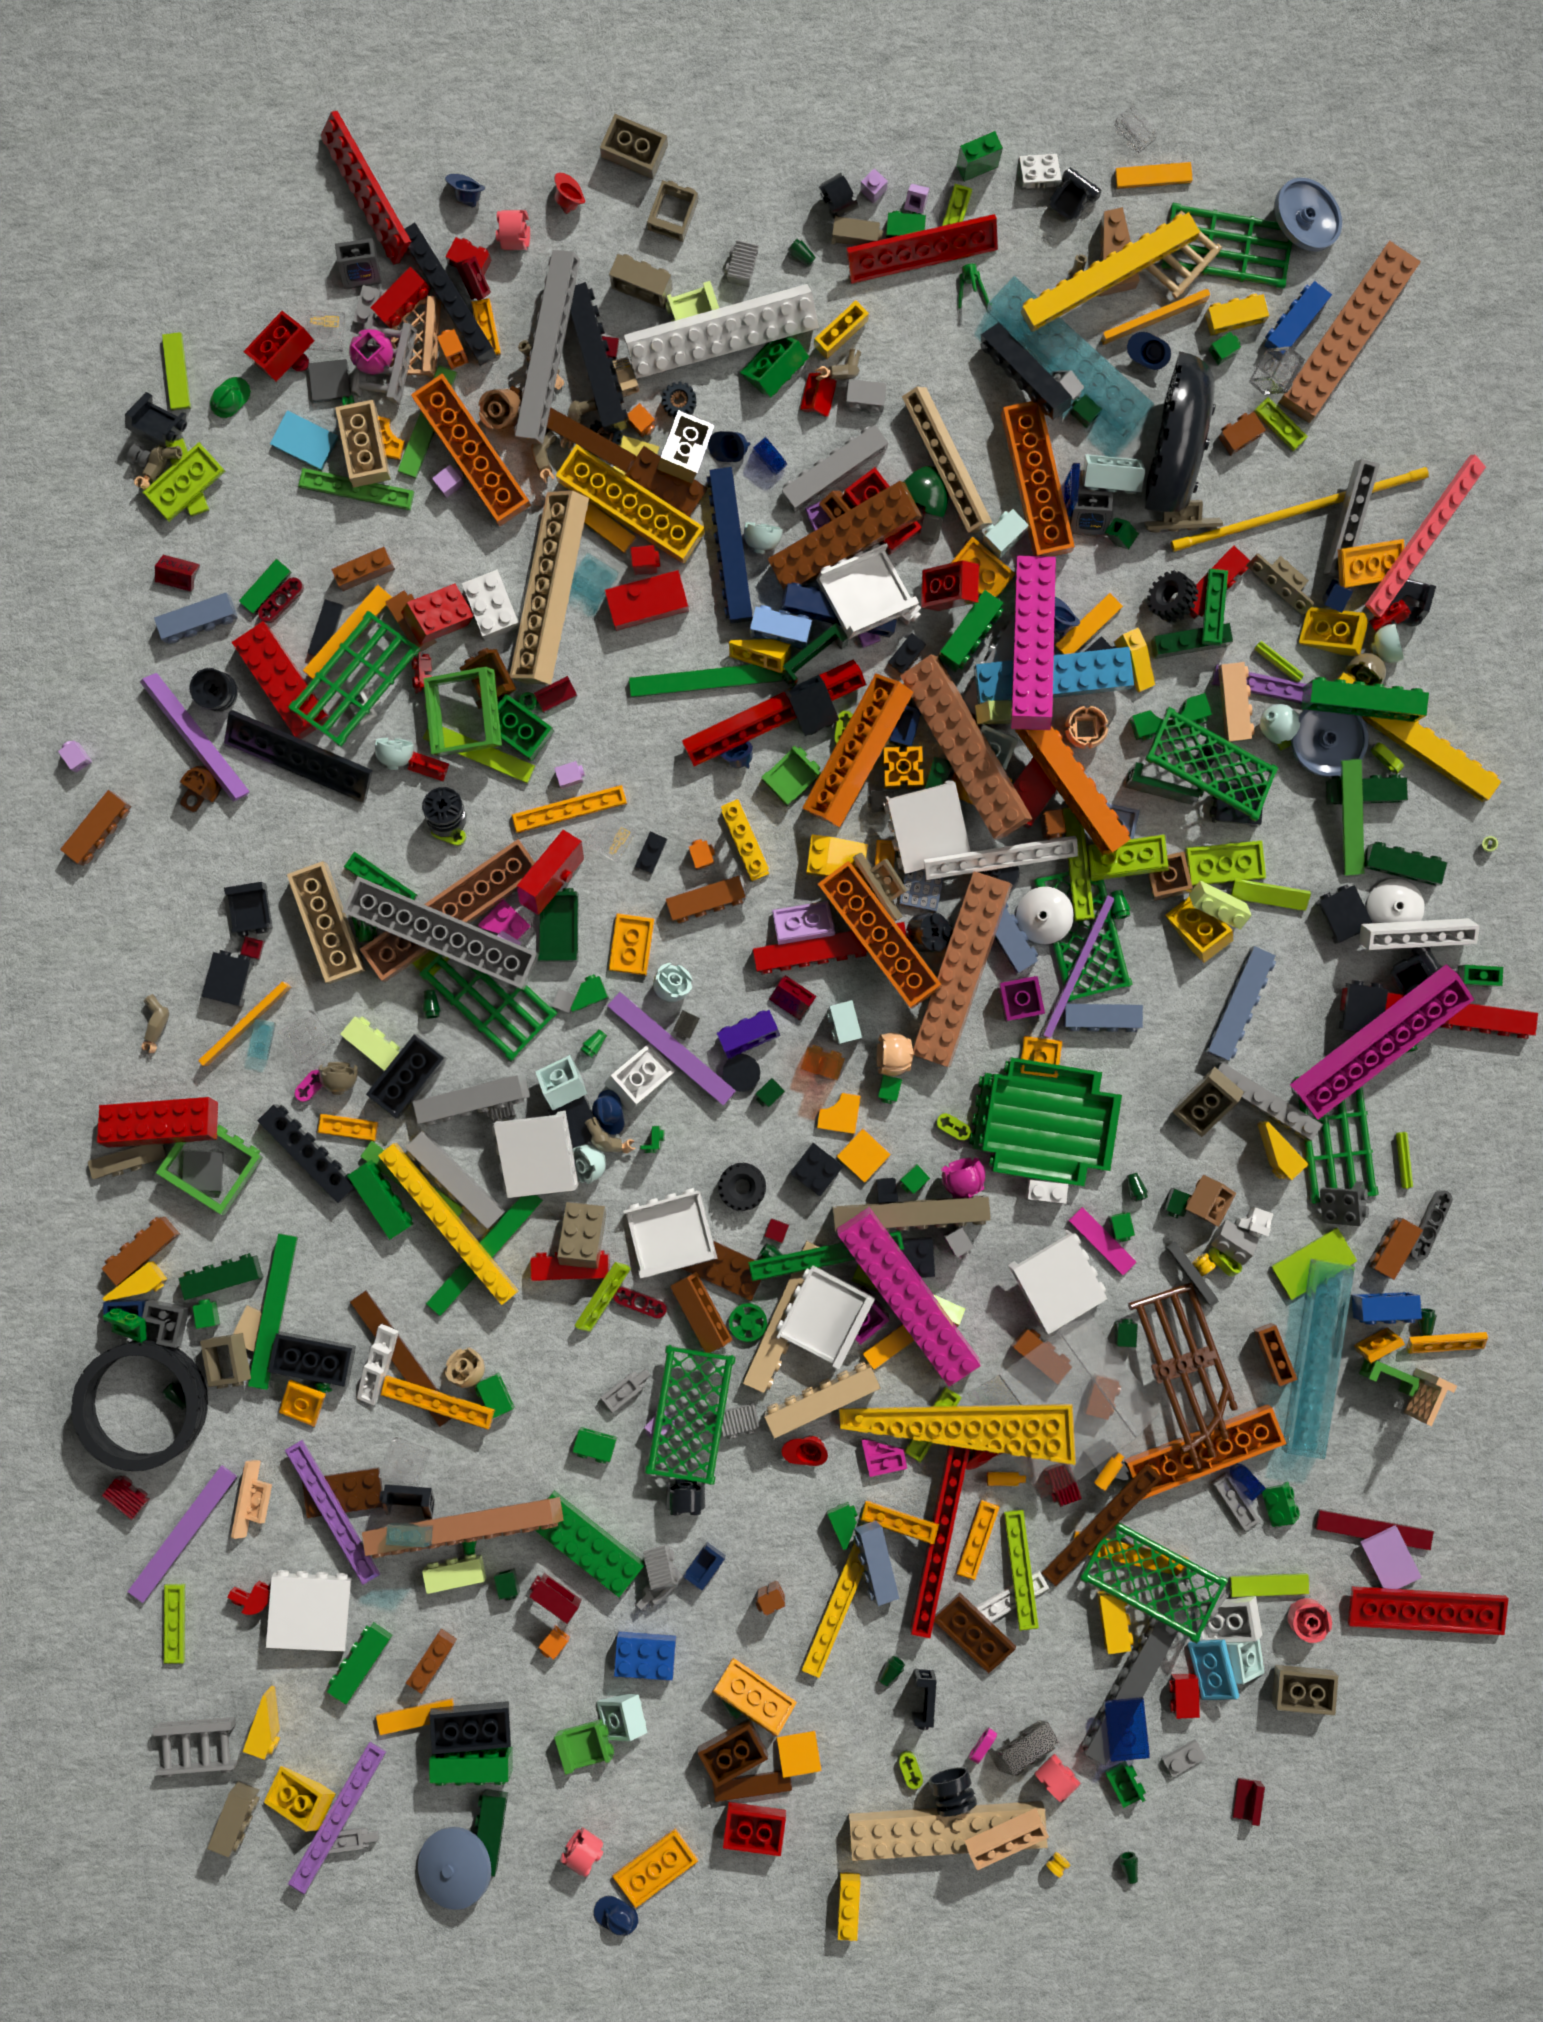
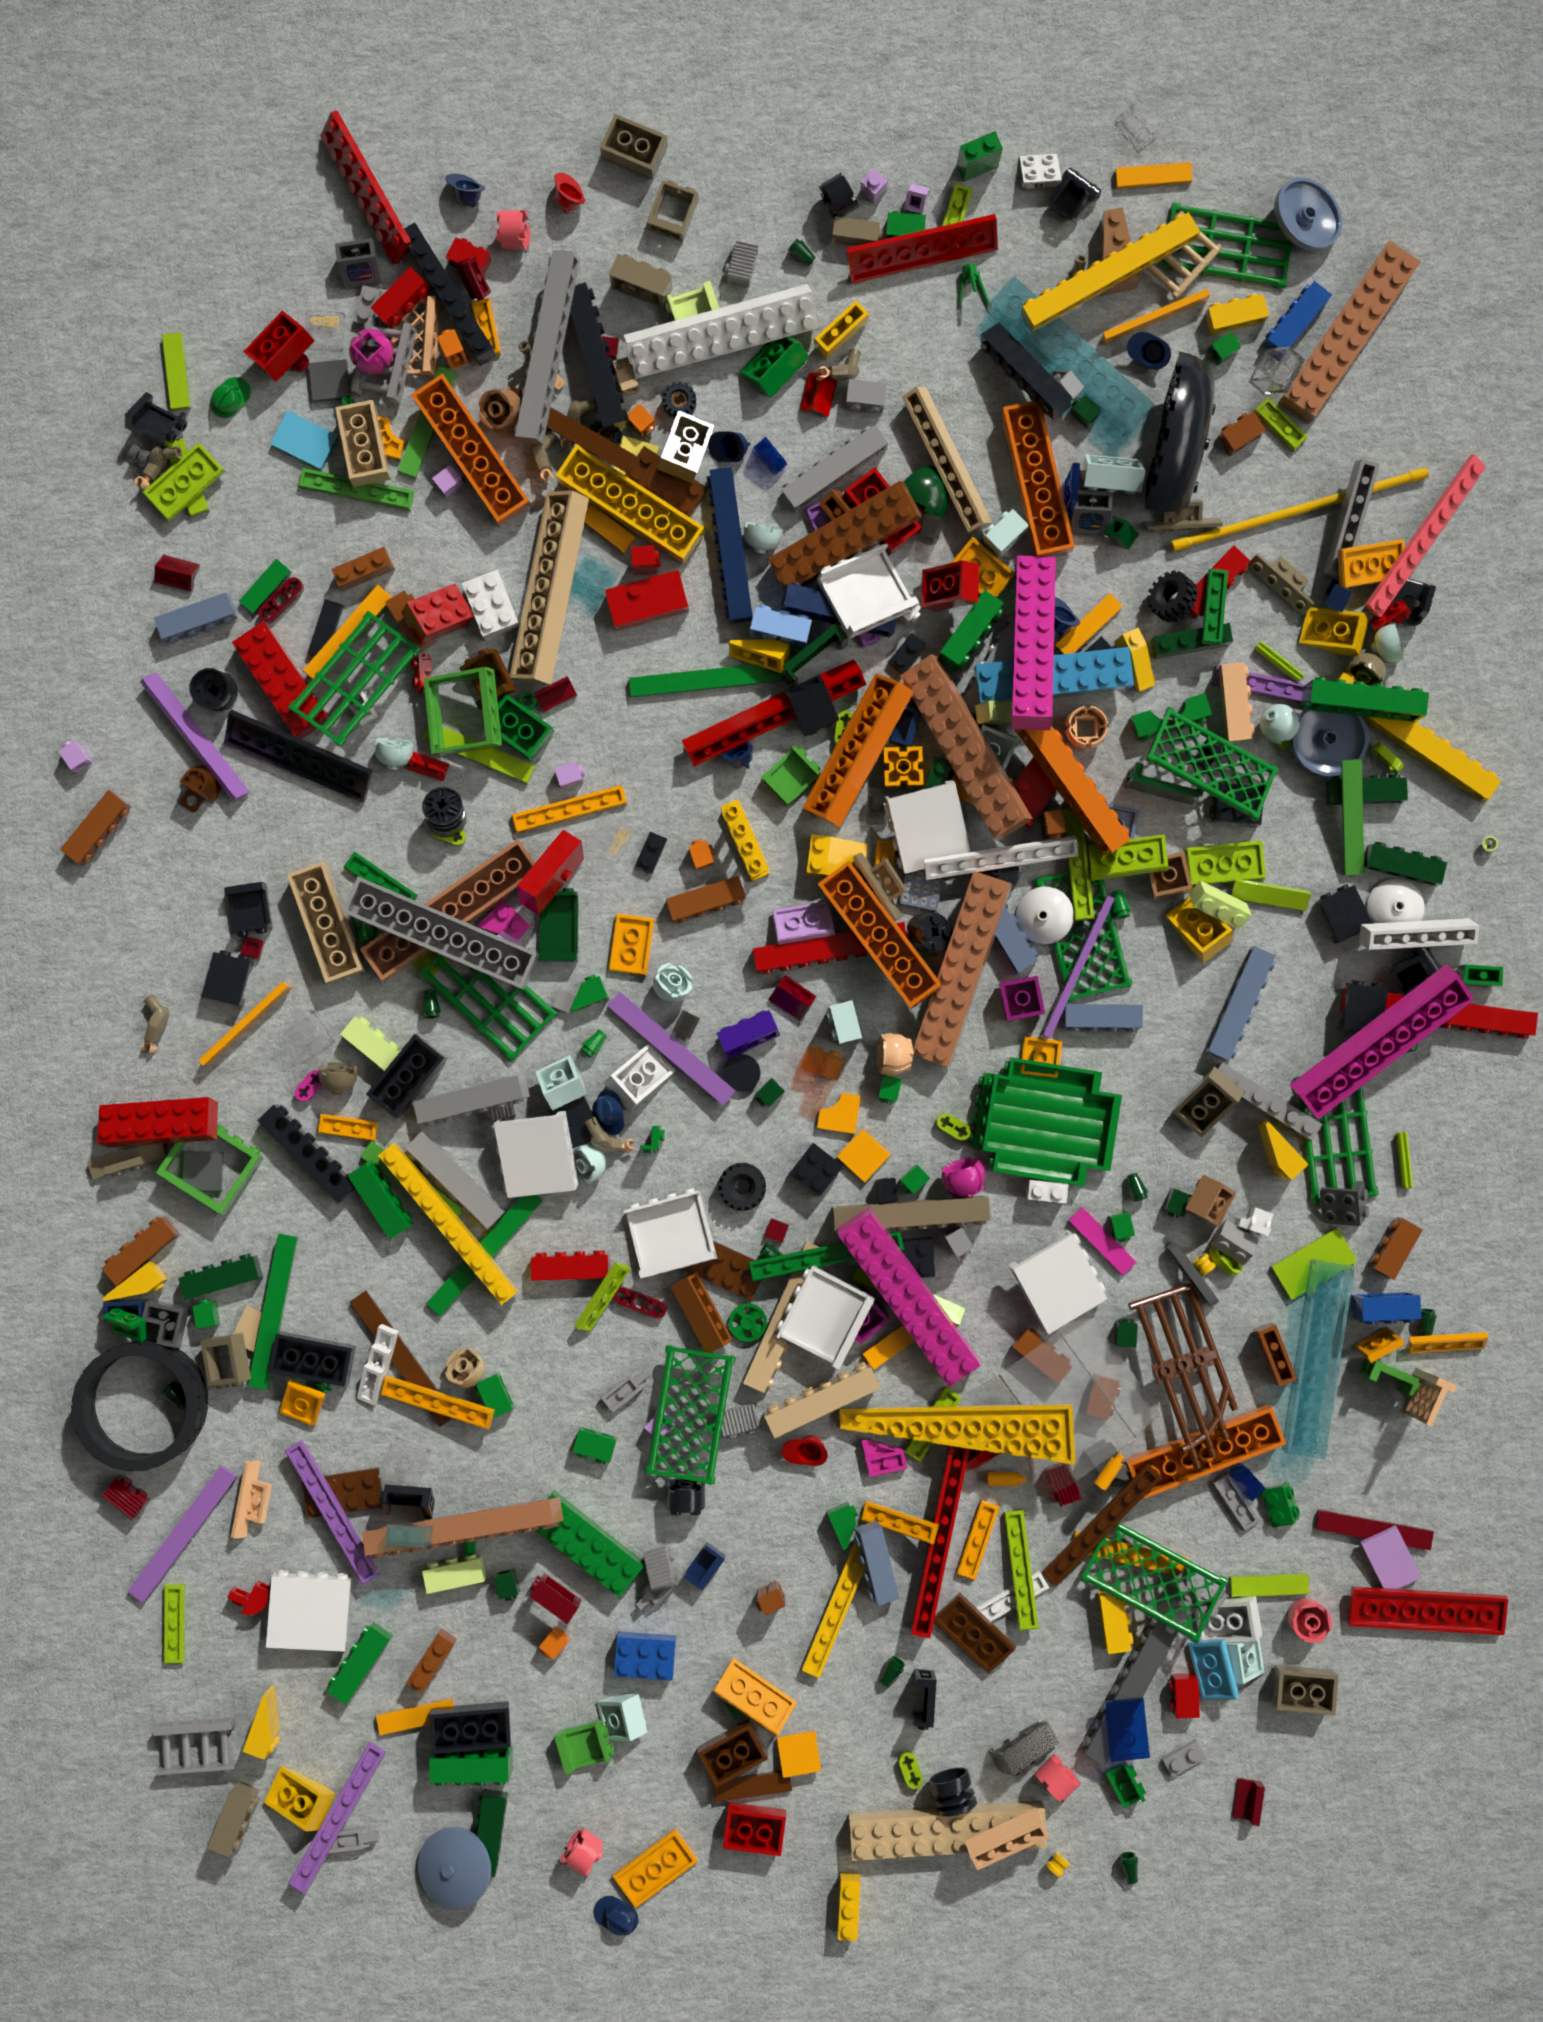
(261, 1039): clear light blue plate -> none
(582, 1235): dark tan brick -> none
(982, 1745): dark pink beam -> none
(1433, 1226): dark grey beam -> none

